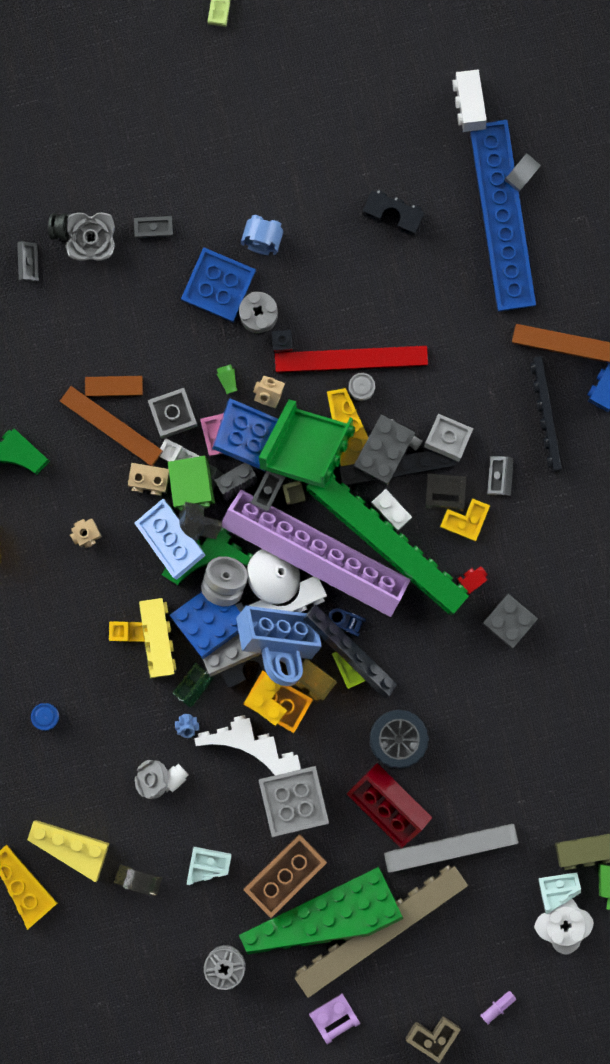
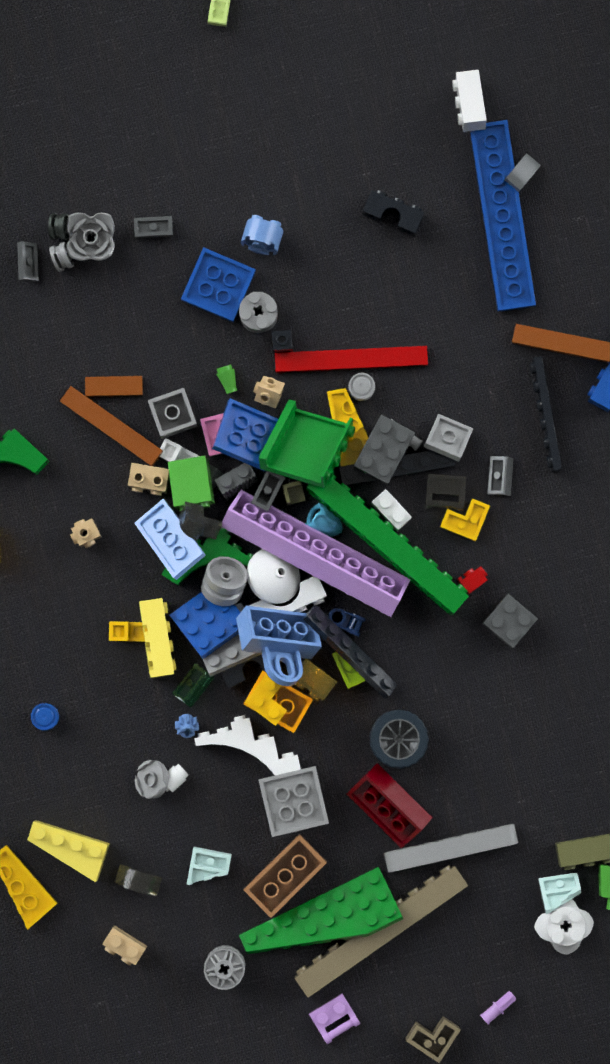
(60, 257): none -> light grey wheel
(124, 945): none -> tan brick
(324, 521): none -> medium azure piece

